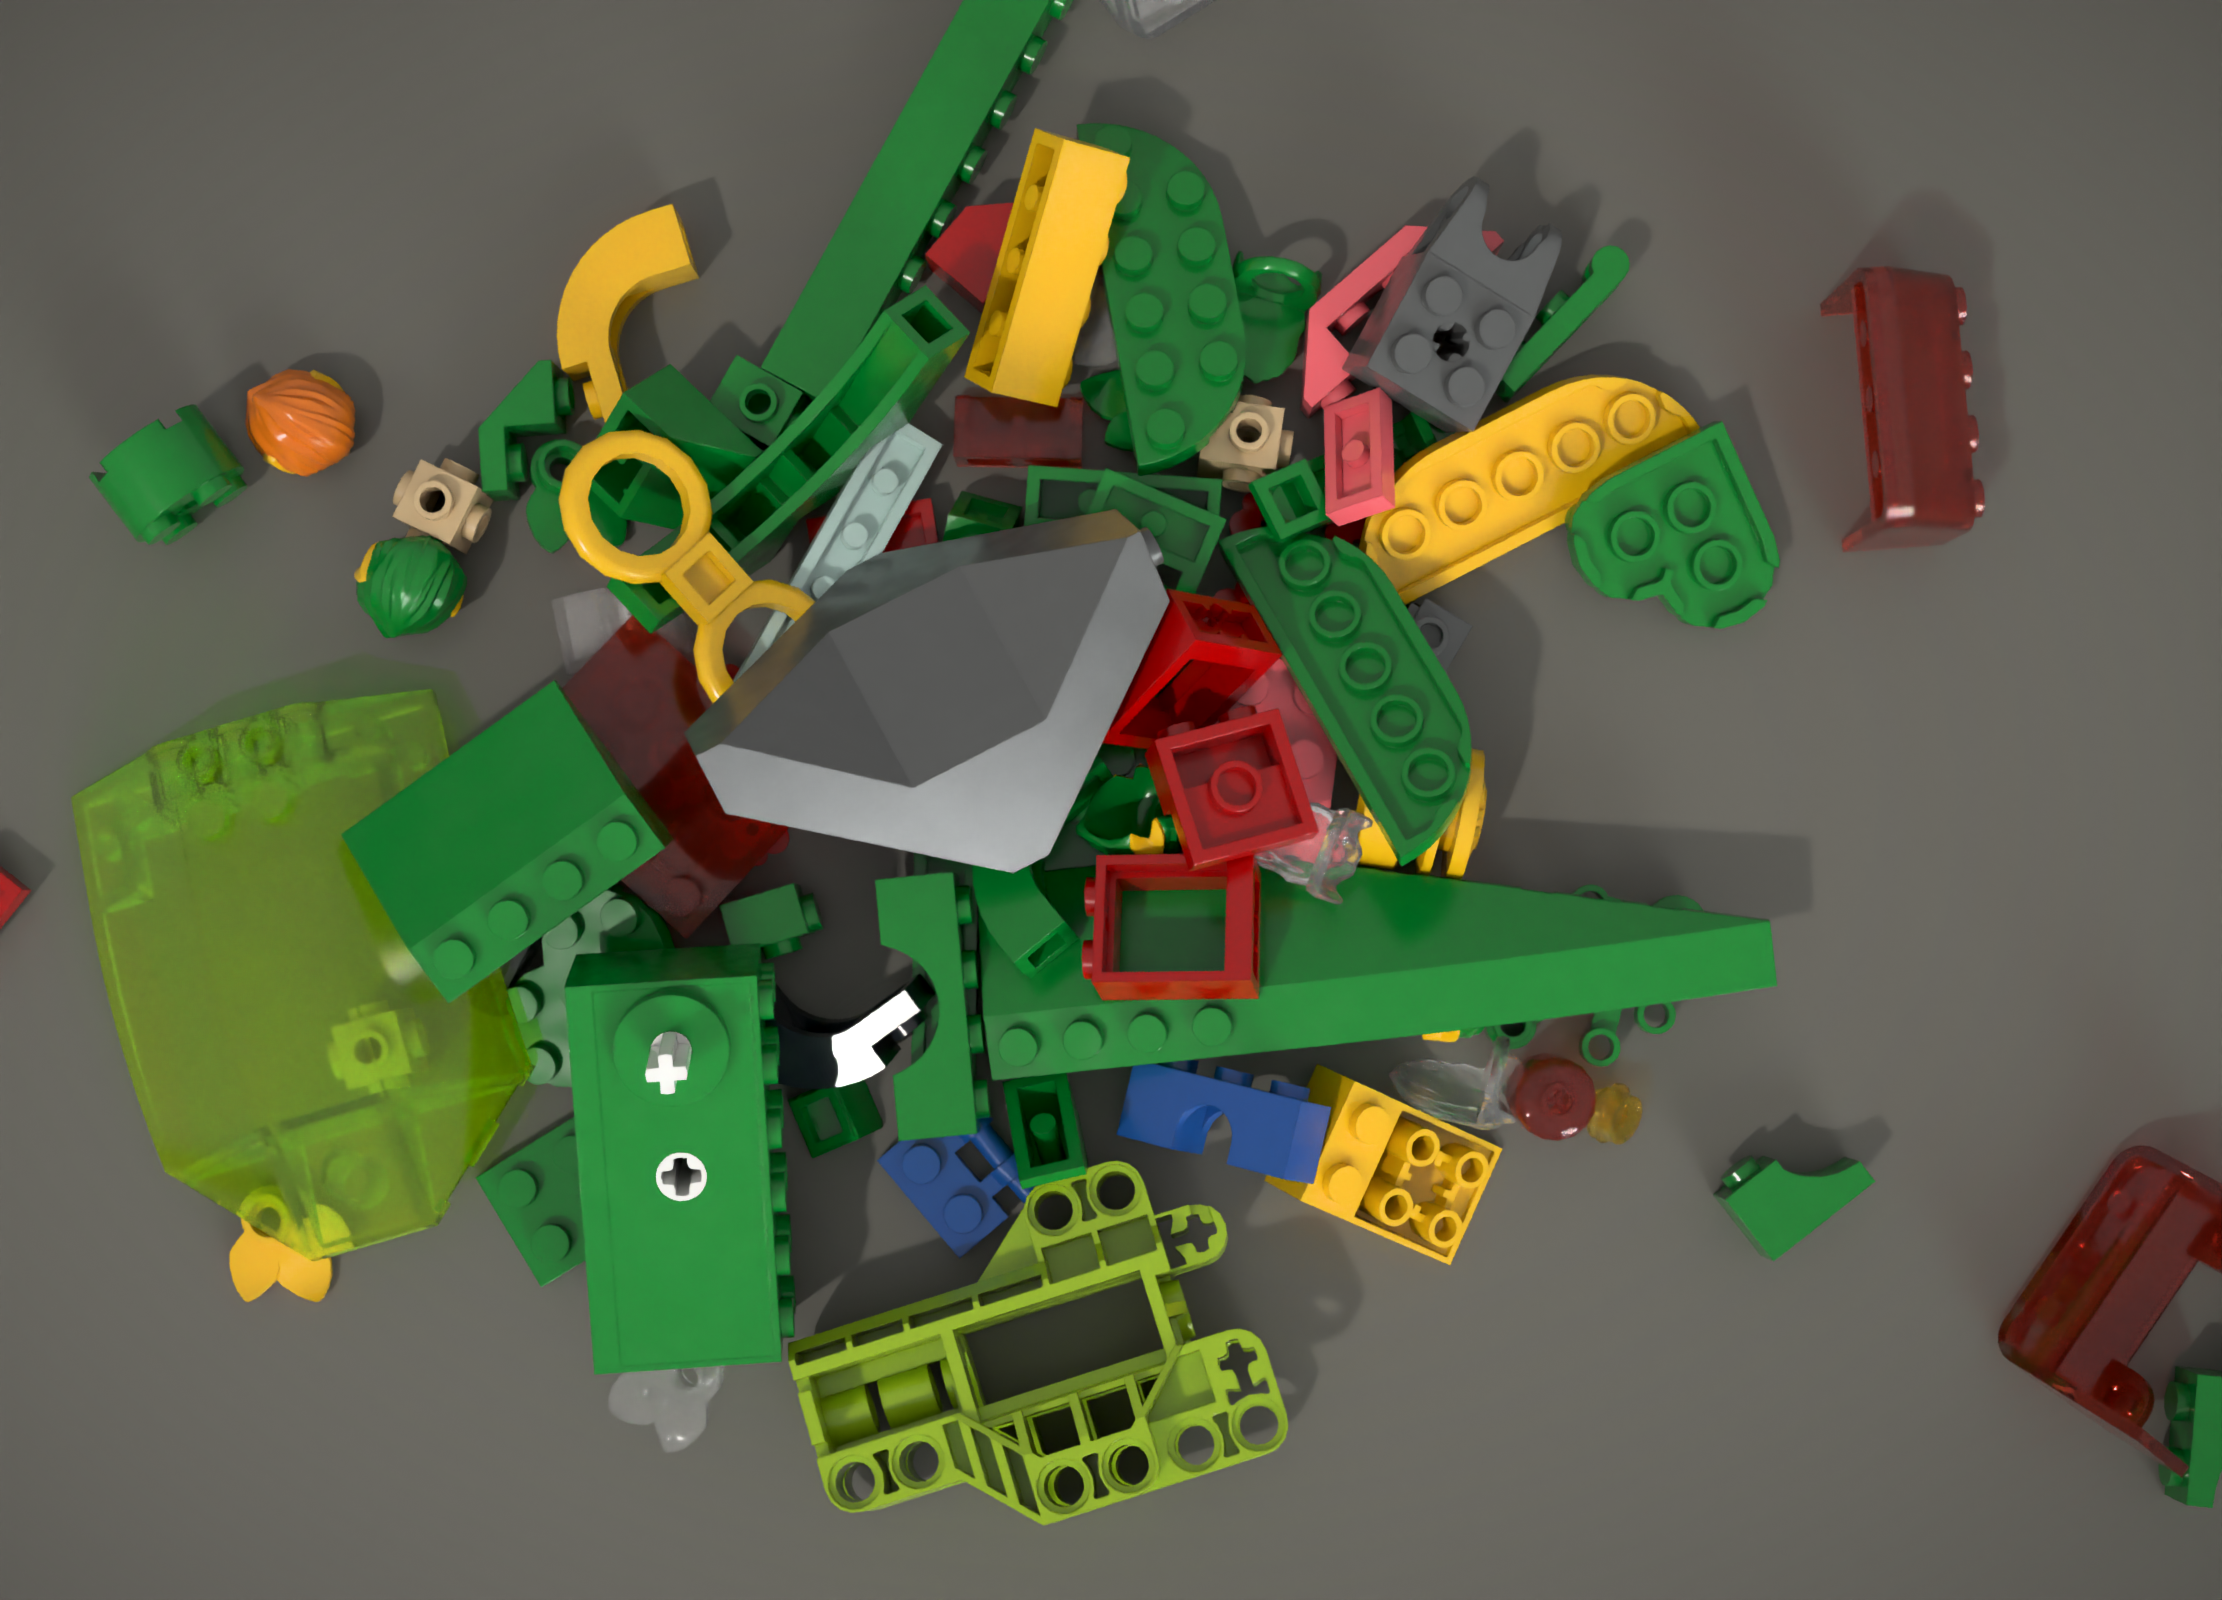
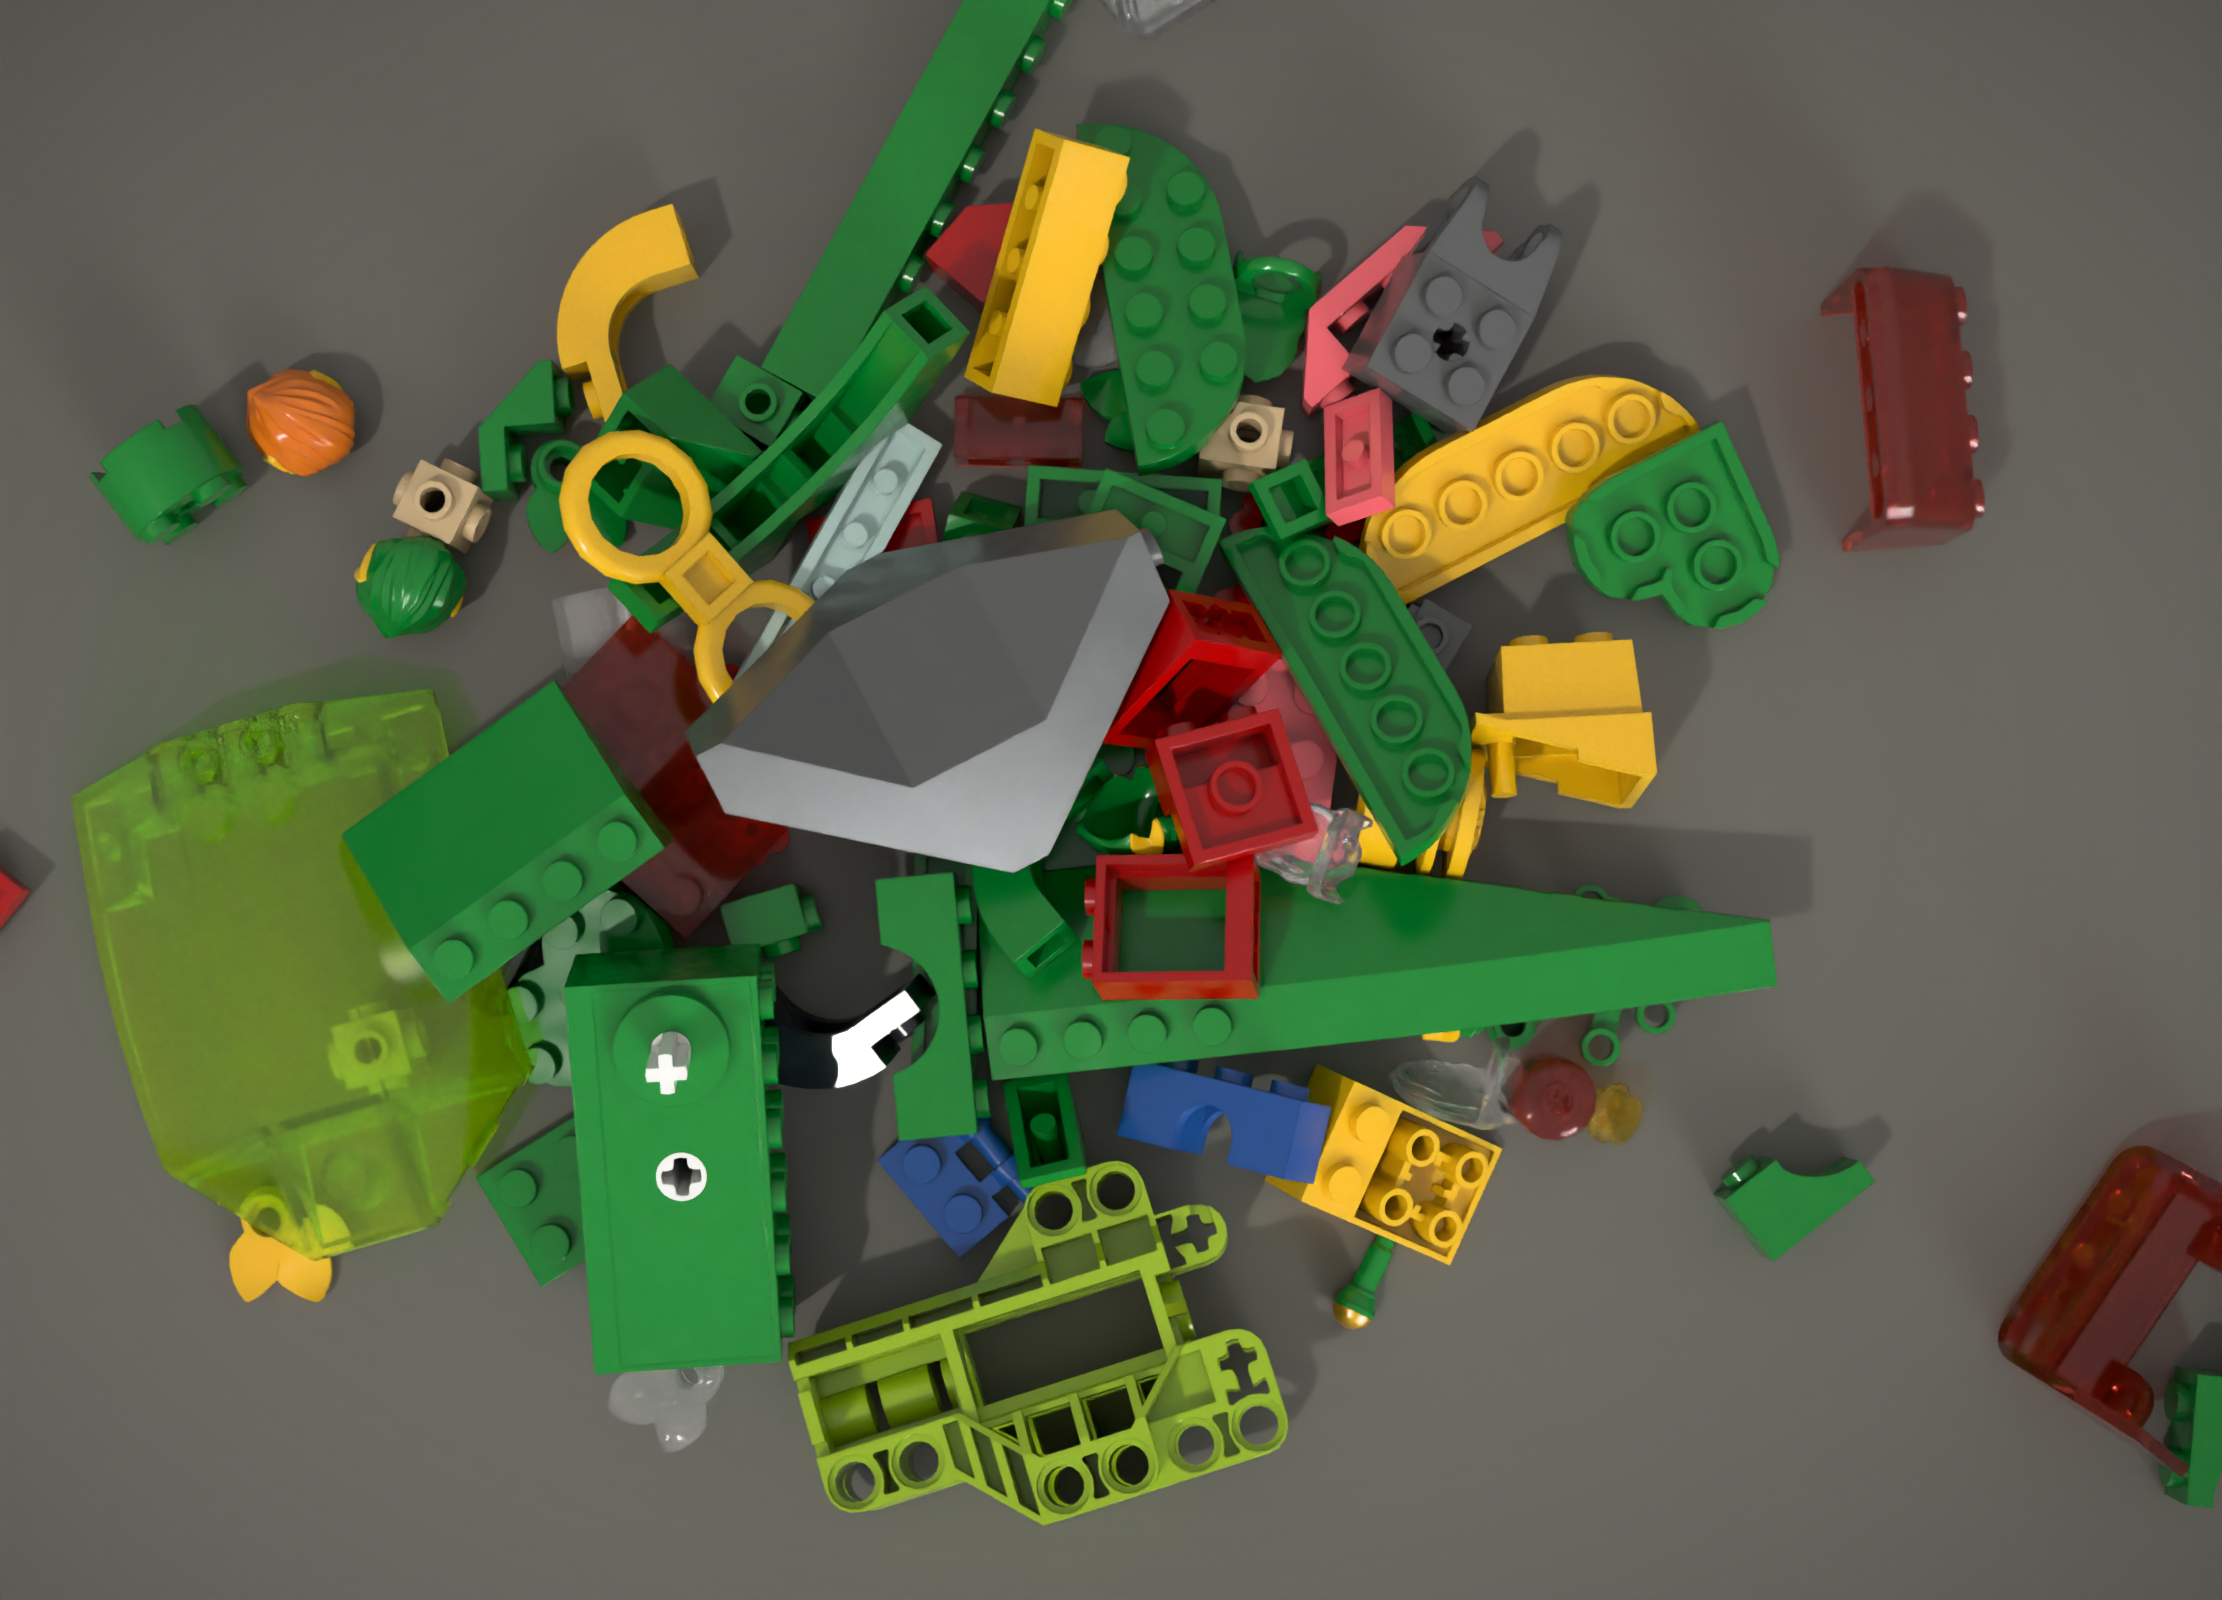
(835, 1116): green slope -> none
(1355, 1303): none -> green piece
(1564, 317): green plate -> none
(1567, 719): none -> yellow piece

